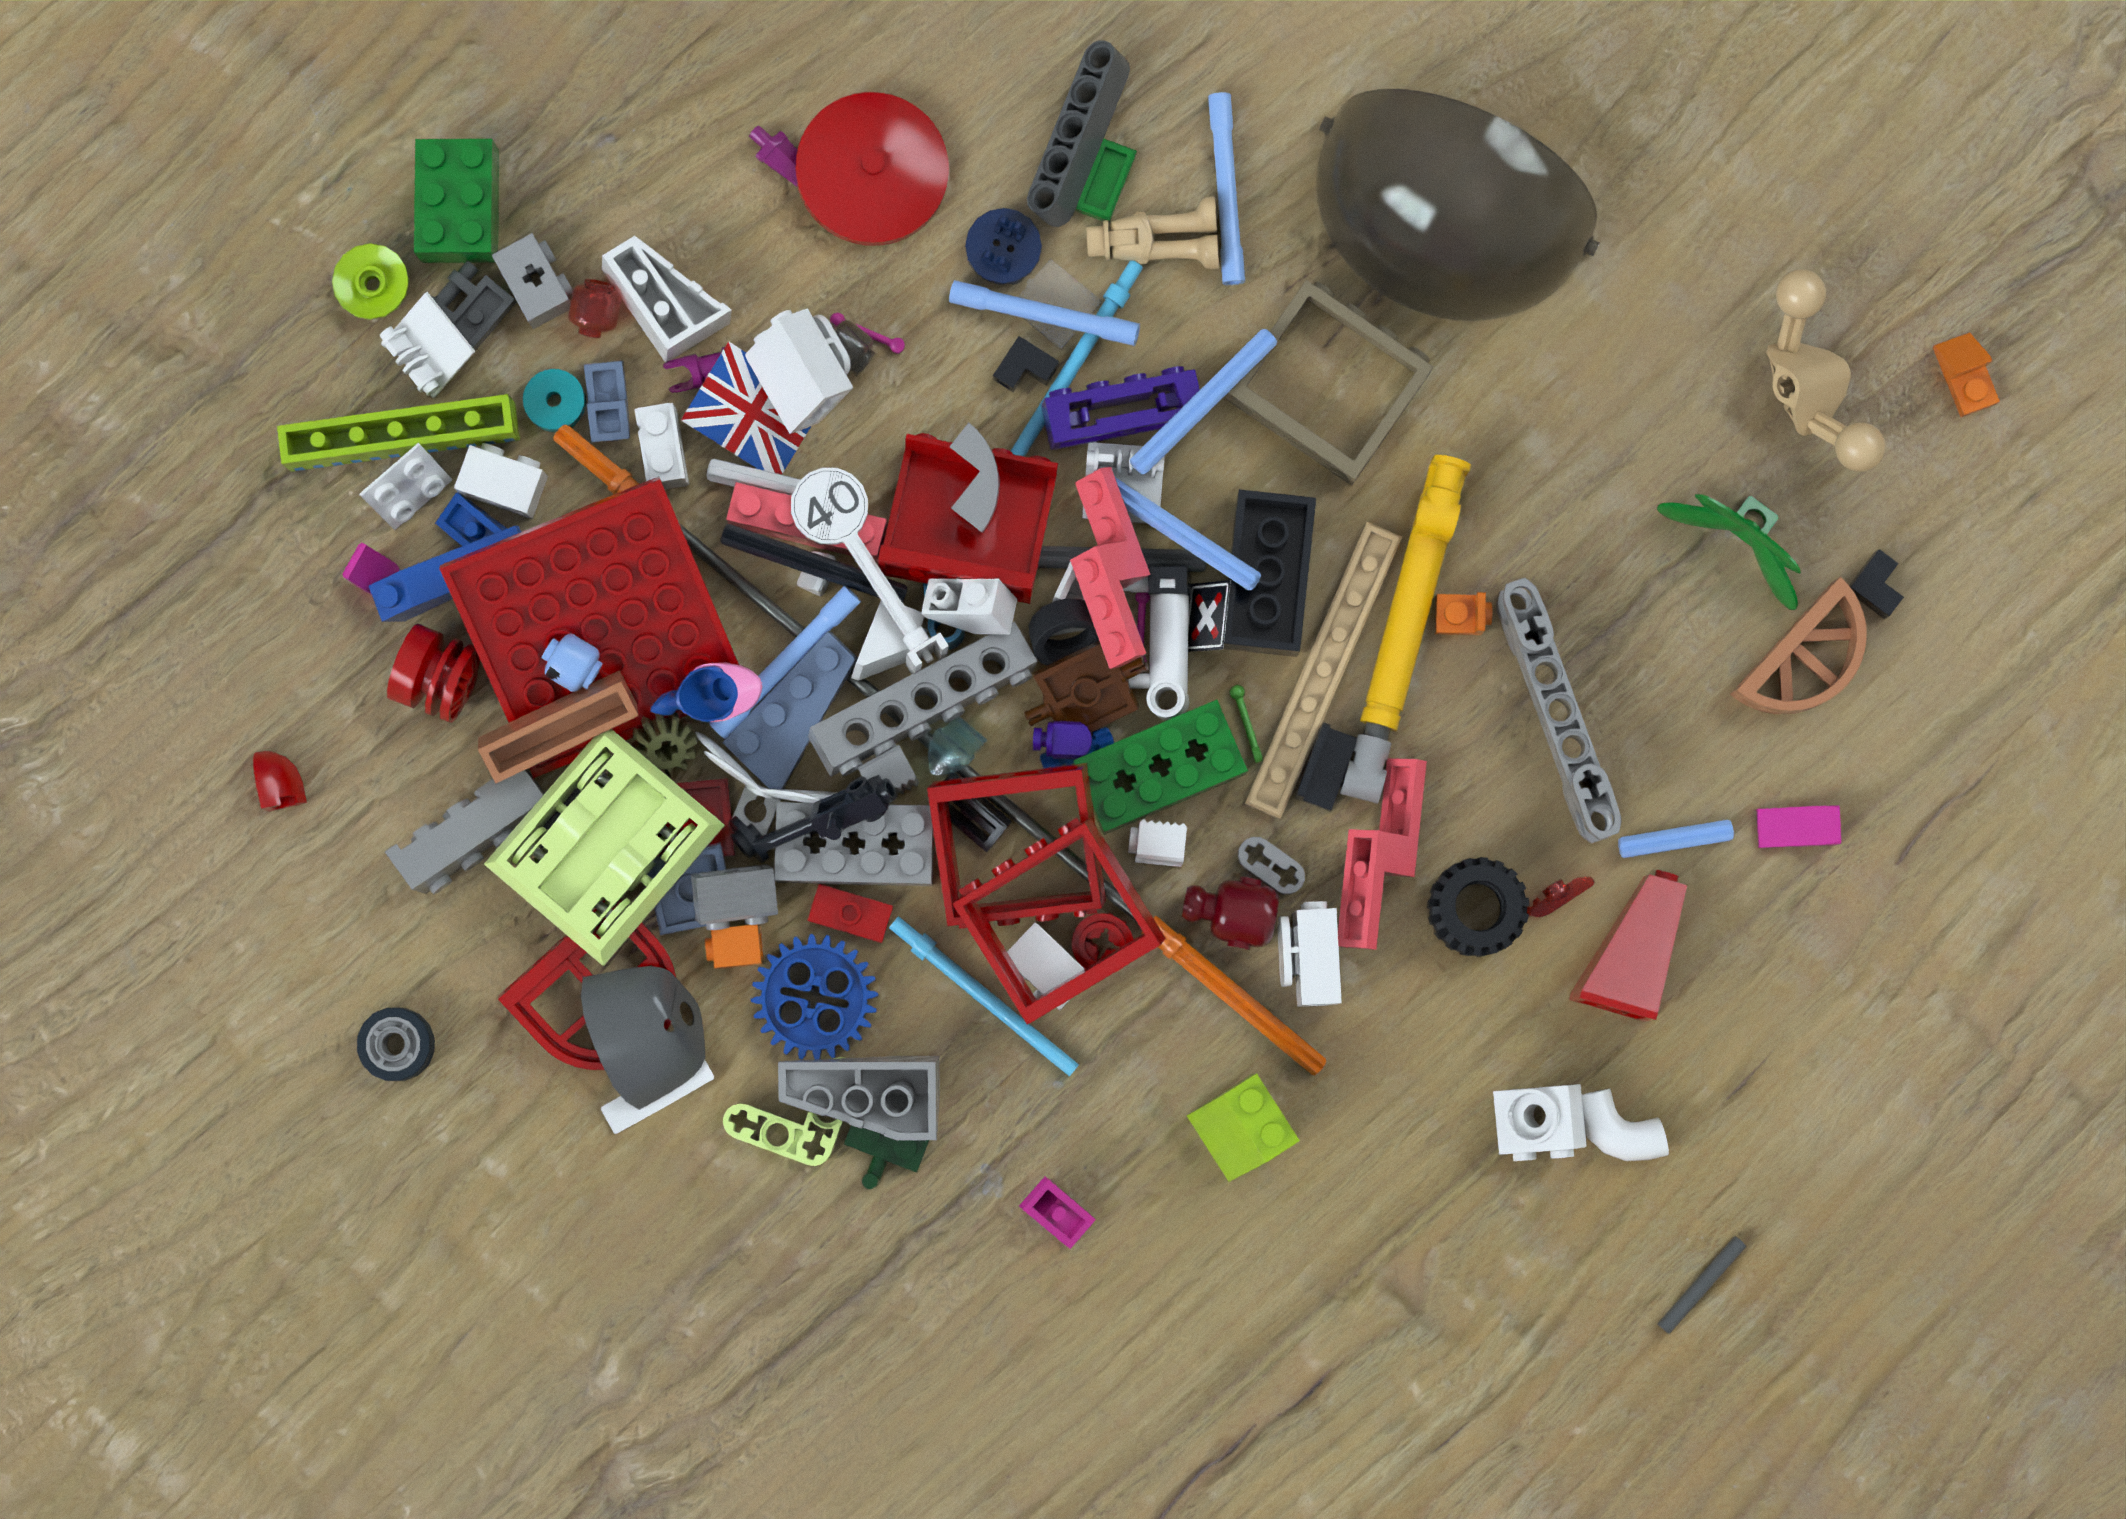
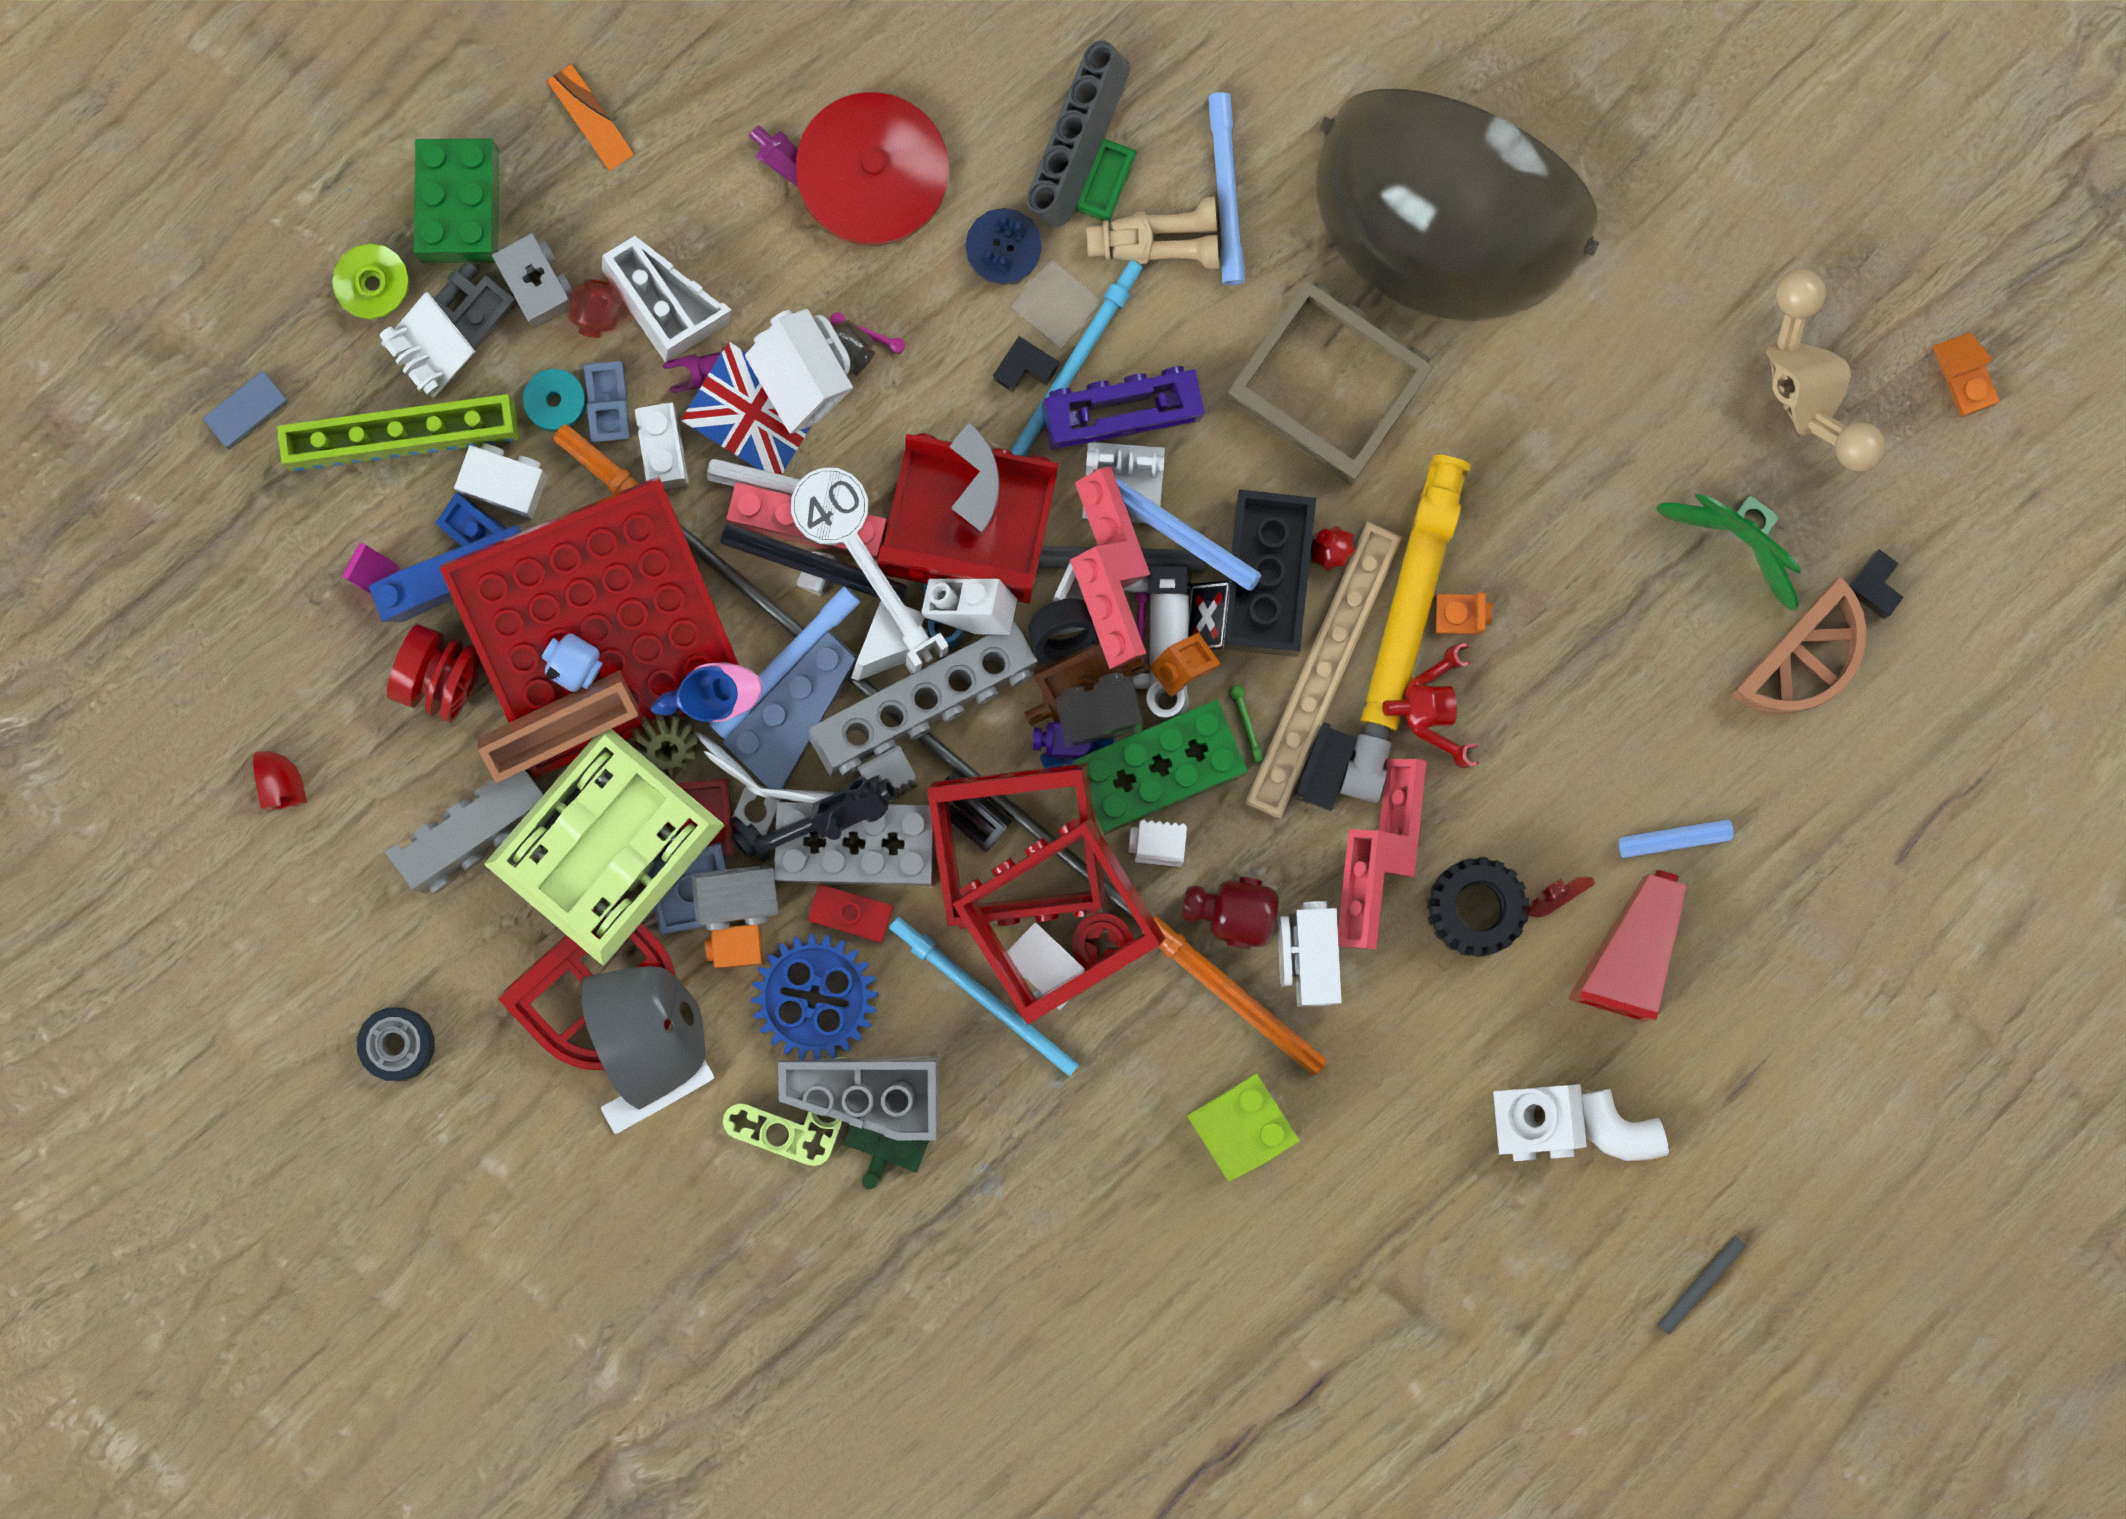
(245, 410): none -> sand blue tile
(406, 486): white hinge -> none
(590, 117): none -> orange sticker
(953, 747): clear light blue tile -> none
(985, 299): light blue piece -> none
(1057, 1212): dark pink slope -> none
(1099, 713): none -> clear smoke brick
(1184, 663): none -> orange bracket
(1203, 401): light blue axle -> none
(1276, 858): light grey beam -> none
(1332, 548): none -> red piece
(1433, 706): none -> red piece
(1536, 622): light grey piece -> none
(1799, 826): dark pink slope -> none

